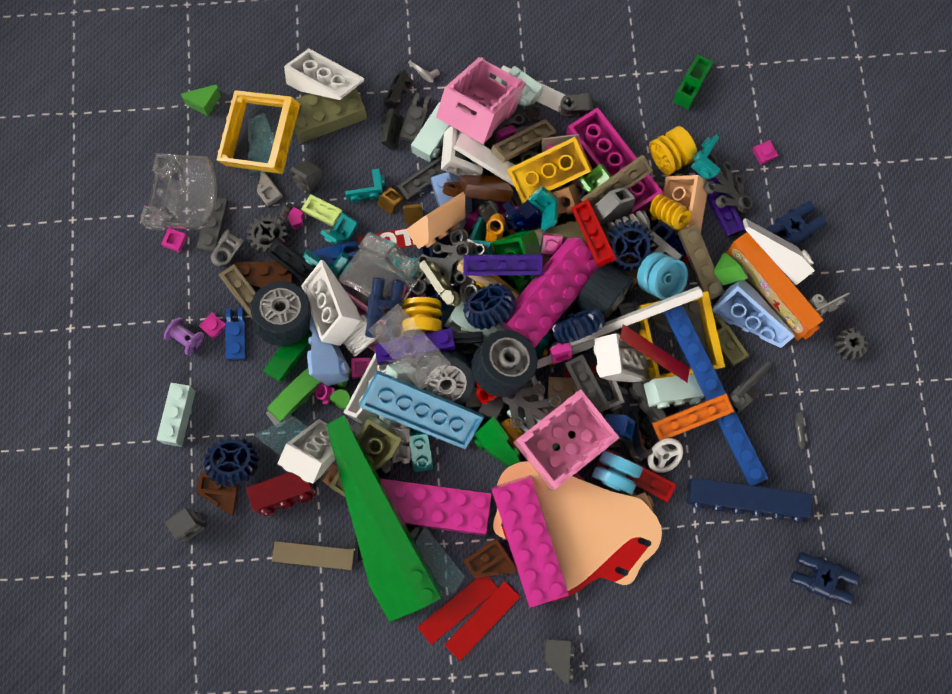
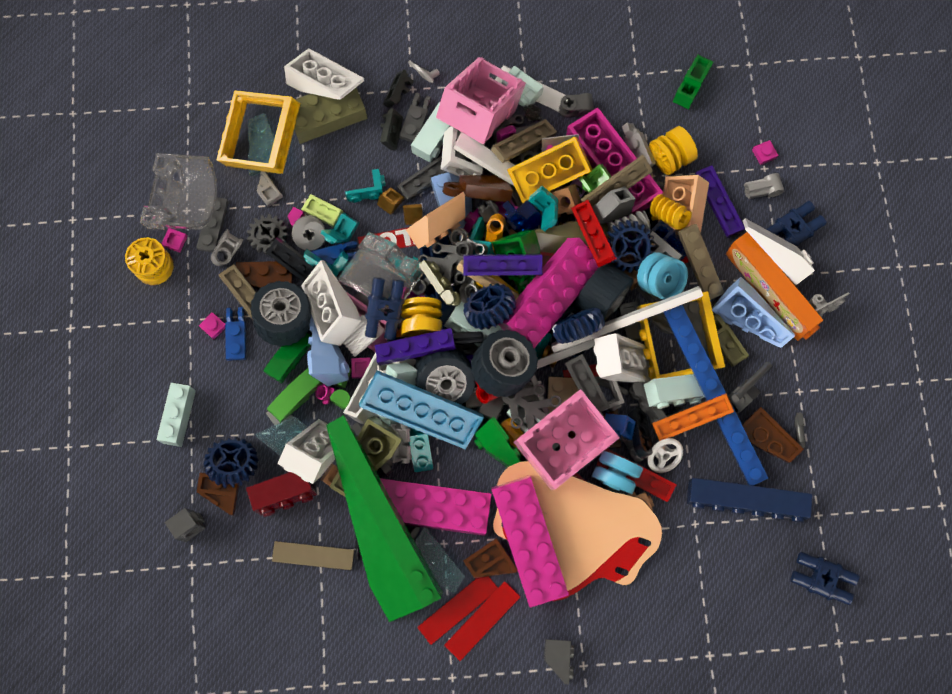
(155, 268): none -> yellow wheel
(183, 335): medium lavender hose -> none
(202, 99): bright green slope -> none
(284, 213): dark grey piece -> none
(306, 176): dark grey slope -> none
(312, 224): none -> light grey piece
(409, 347): clear plate -> none
(550, 243): dark pink plate -> none
(561, 353): dark pink plate -> none
(637, 143): none -> light grey hinge
(654, 353): red sticker -> none
(702, 164): teal bracket -> none
(729, 270): bright green slope -> none
(740, 200): dark grey plant -> none
(769, 185): none -> light grey piece
(770, 436): none -> reddish brown wing
(845, 347): dark grey gear -> none

